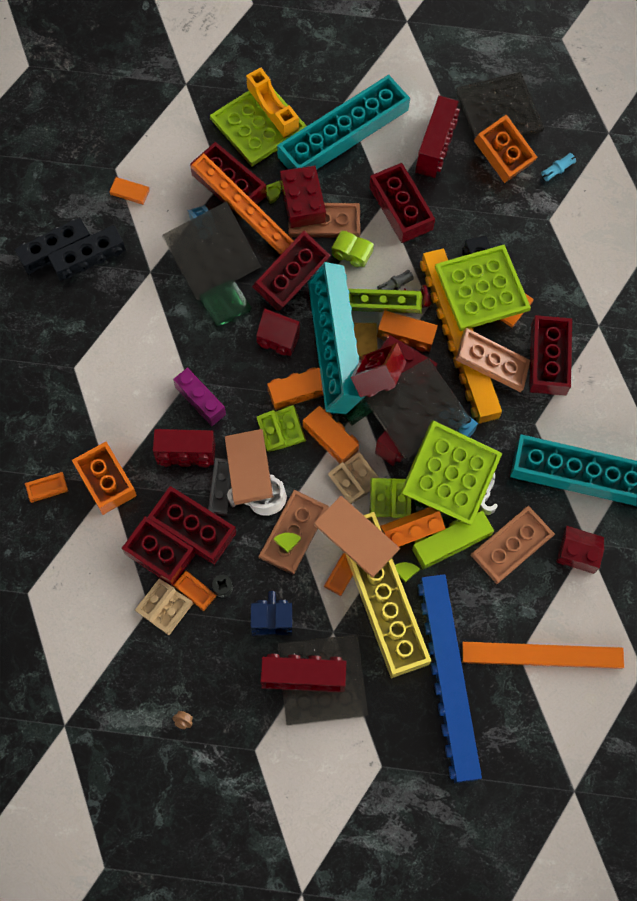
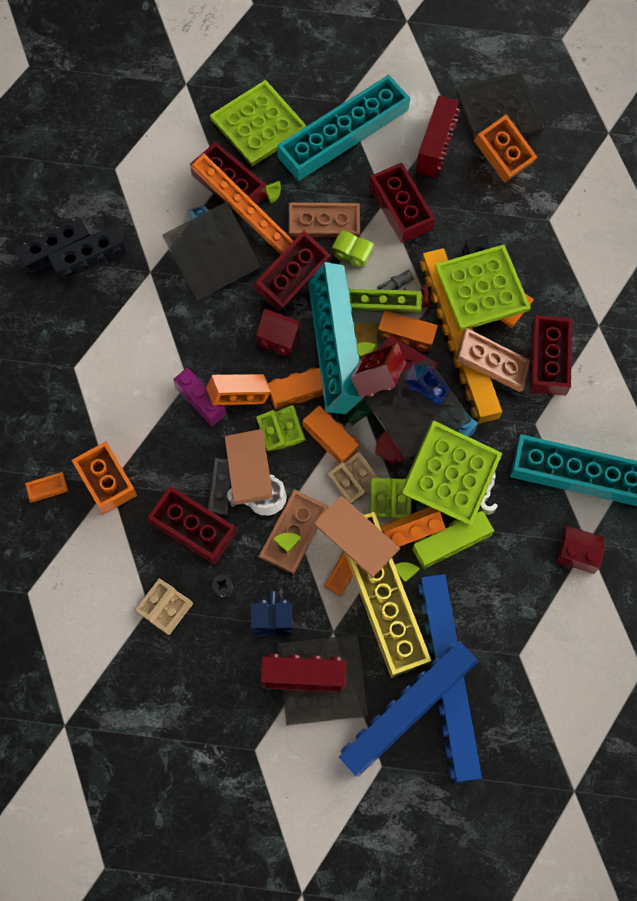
(129, 190): orange tile -> none
(158, 551): dark red brick -> none
(182, 720): medium nougat plate -> none
(184, 447): dark red brick -> none
(194, 590): orange tile -> none
(225, 302): clear green slope -> none
(238, 389): none -> orange brick
(282, 117): light orange arch -> none
(303, 196): dark red brick -> none
(364, 348): none -> lime tile
(408, 709): none -> blue brick
(426, 382): none -> clear blue arch
(512, 544): nougat tile -> none
(543, 655): orange tile -> none
(558, 166): medium azure pin -> none

